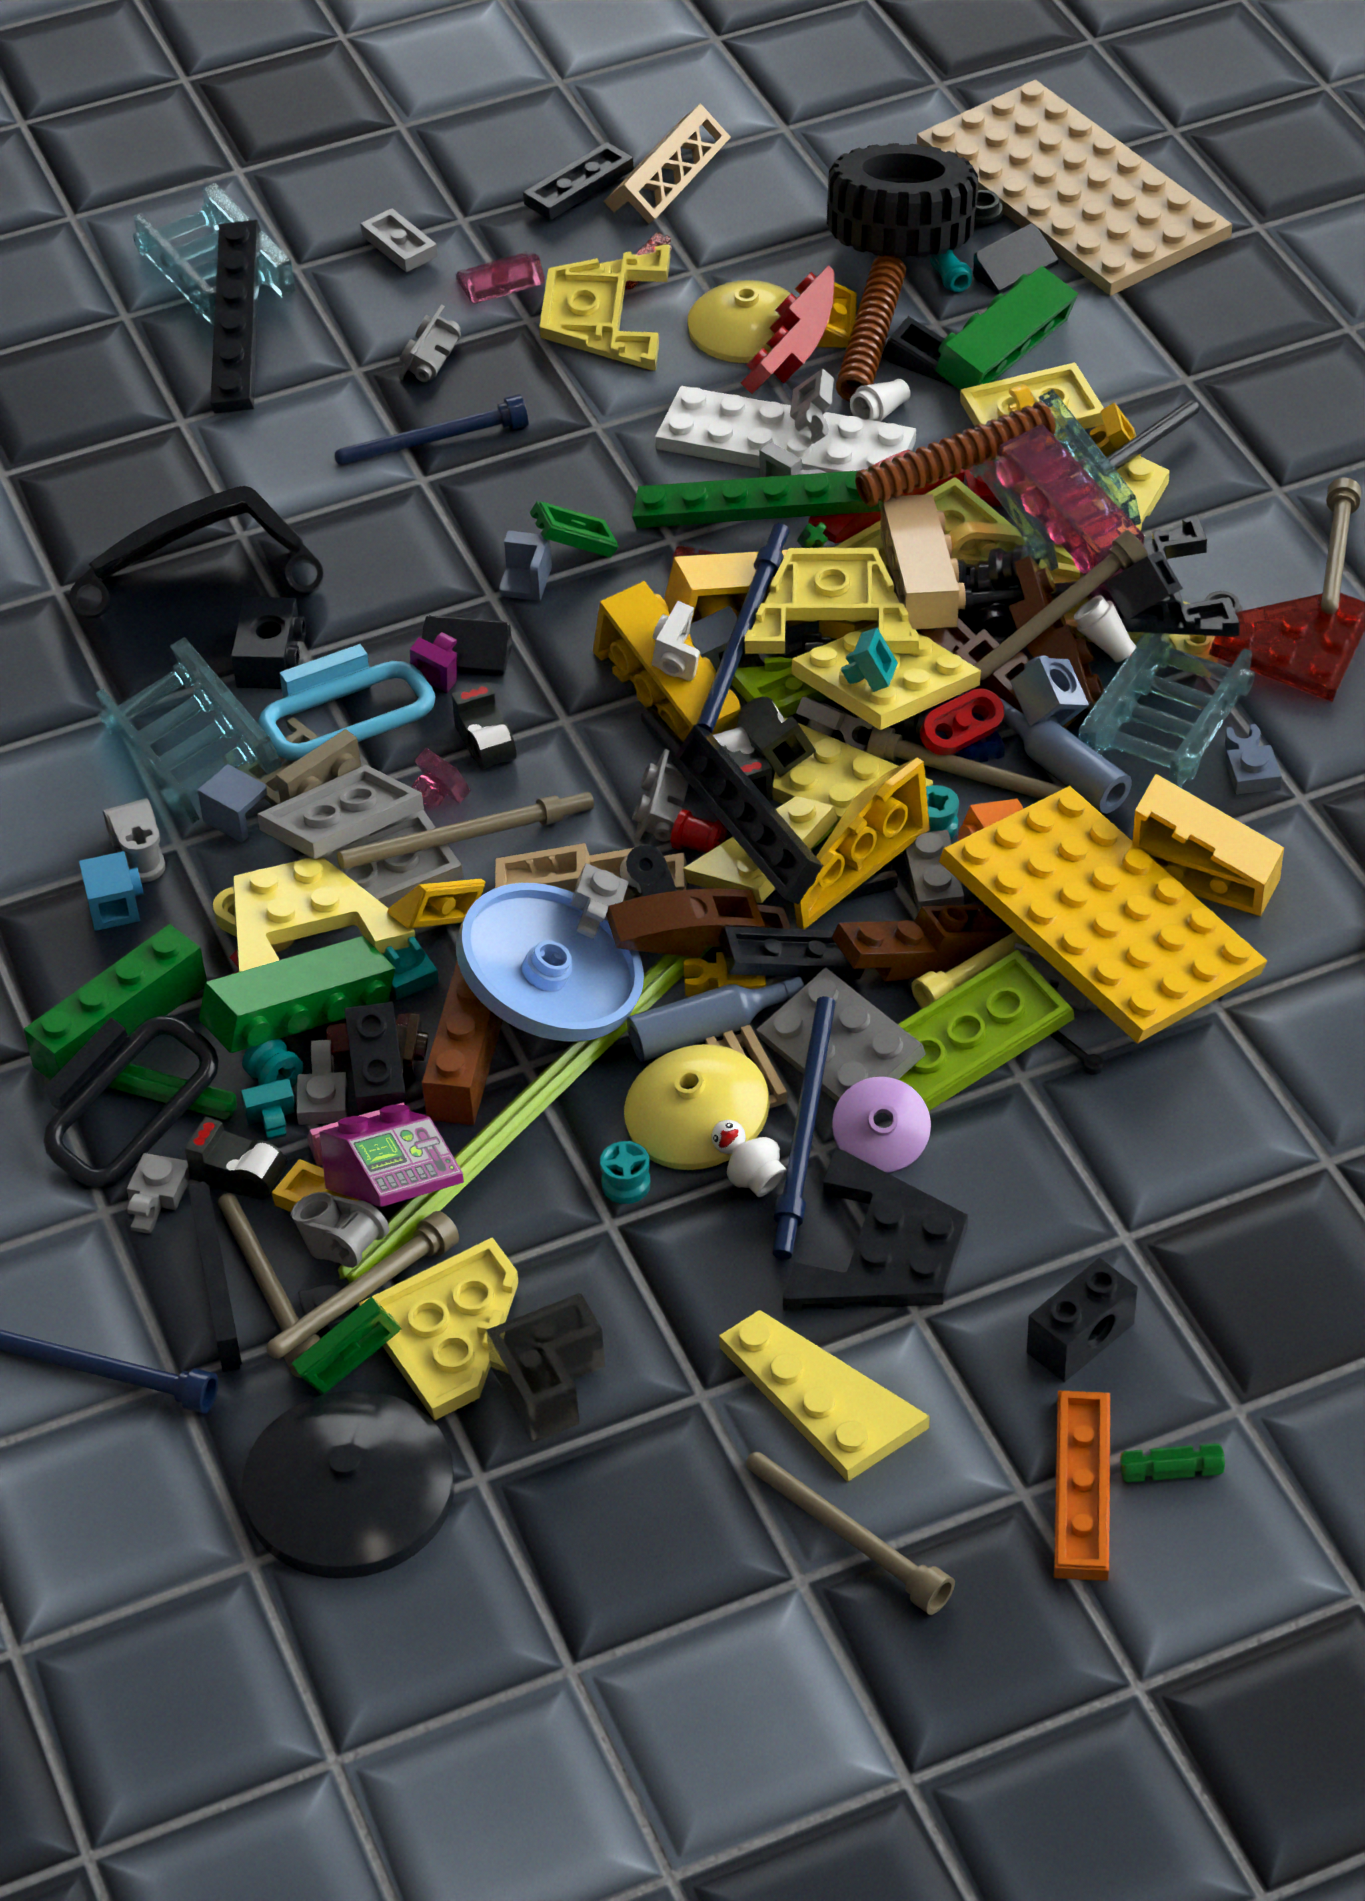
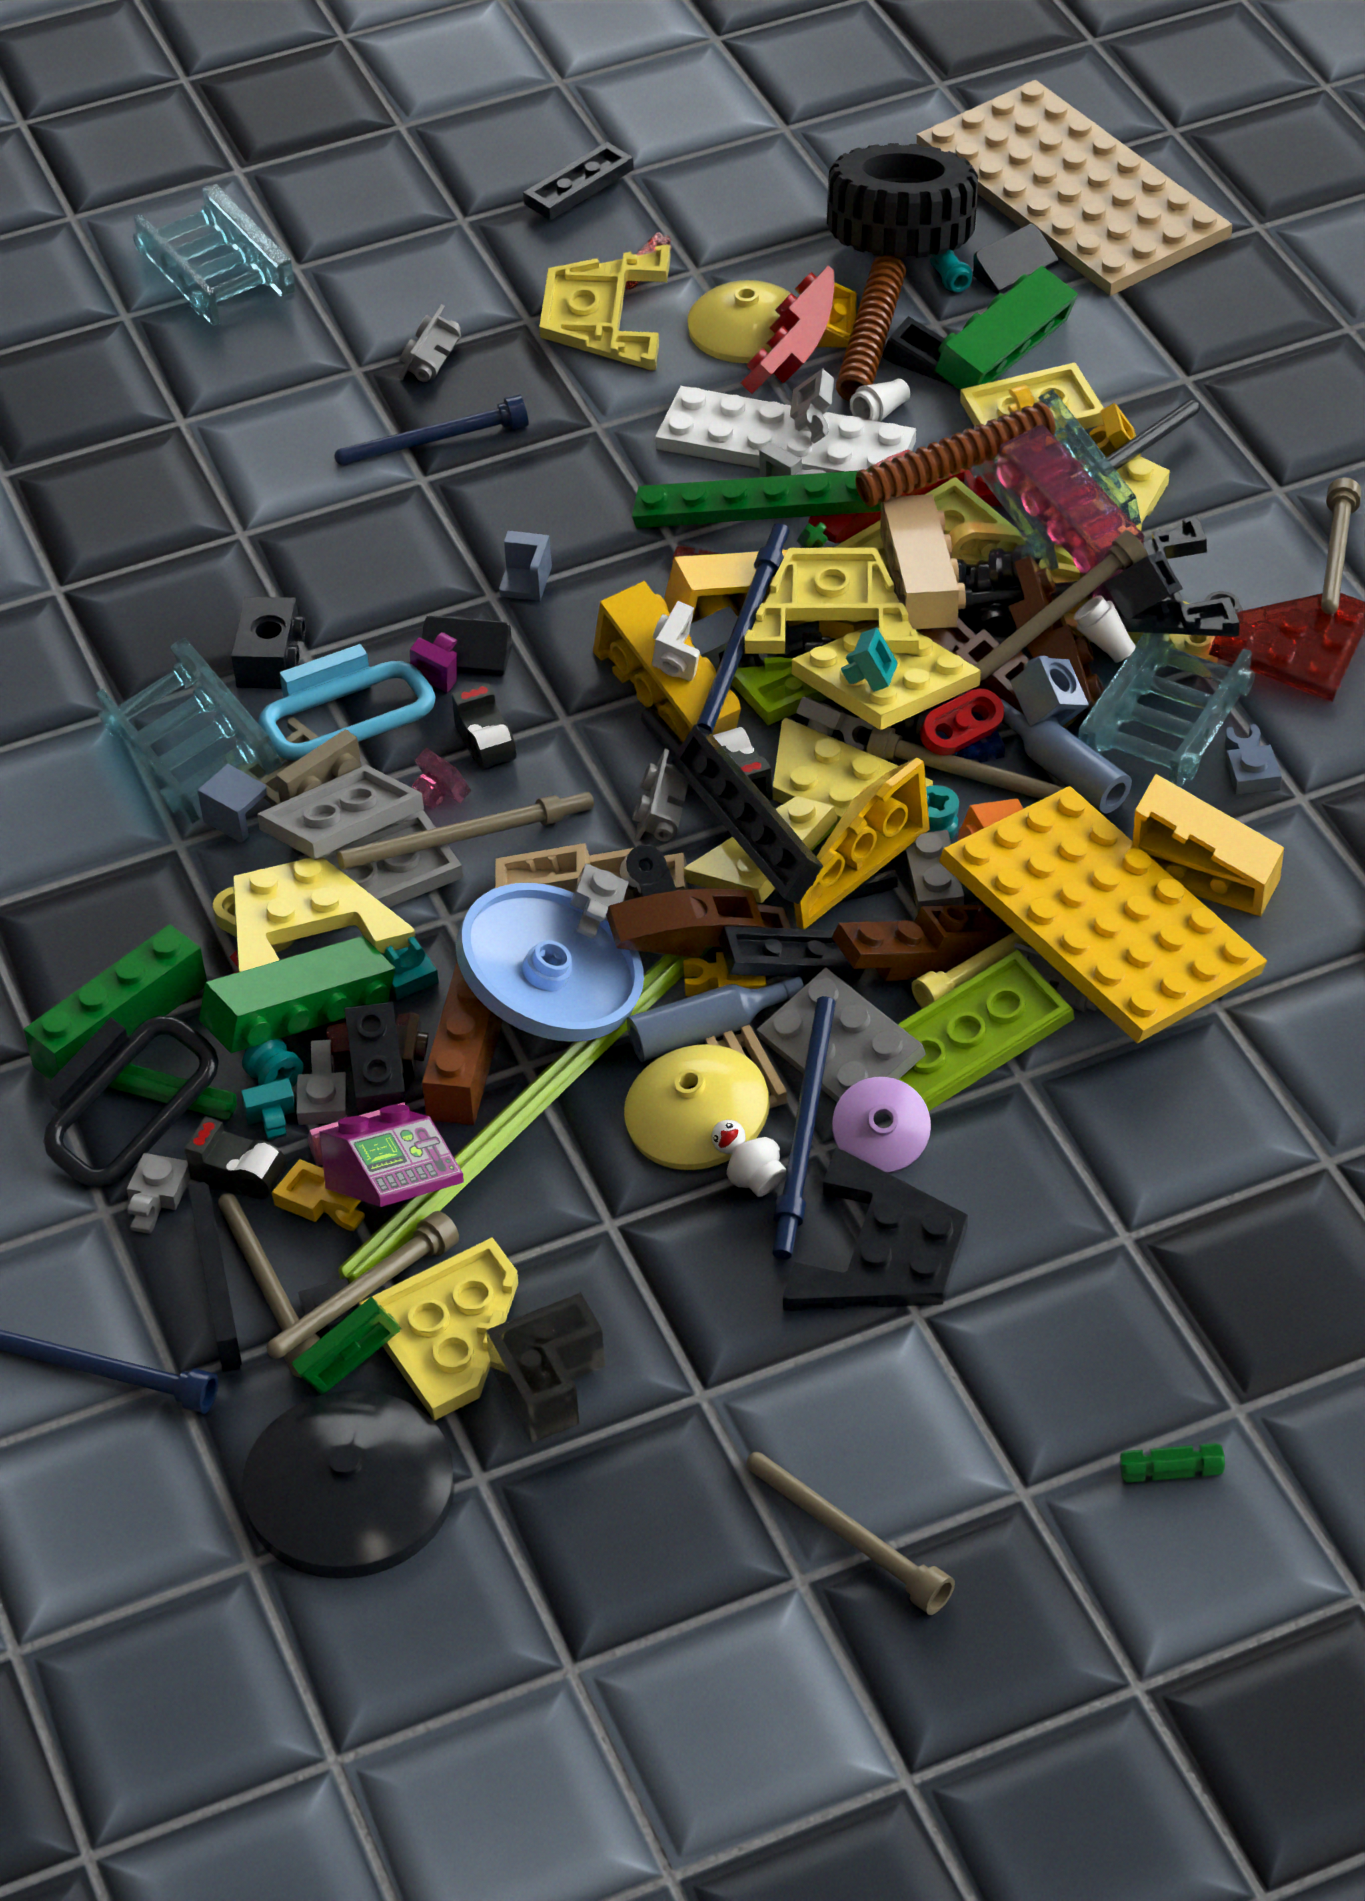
(111, 890): dark azure brick -> none
(135, 831): light grey piece -> none
(184, 522): black panel -> none
(236, 317): black plate -> none
(338, 1227): light grey piece -> none
(399, 240): light grey plate -> none
(437, 903): yellow slope -> none
(501, 277): clear pink slope -> none
(574, 529): green tile -> none
(632, 1162): teal wheel -> none
(659, 158): tan fence -> none
(696, 833): red bush -> none
(776, 738): pearl dark grey leg -> none
(825, 1399): light yellow wing -> none
(988, 207): pearl dark grey plate -> none
(1081, 1319): black brick -> none
(1082, 1486): orange tile -> none
(1092, 1063): black hinge -> none

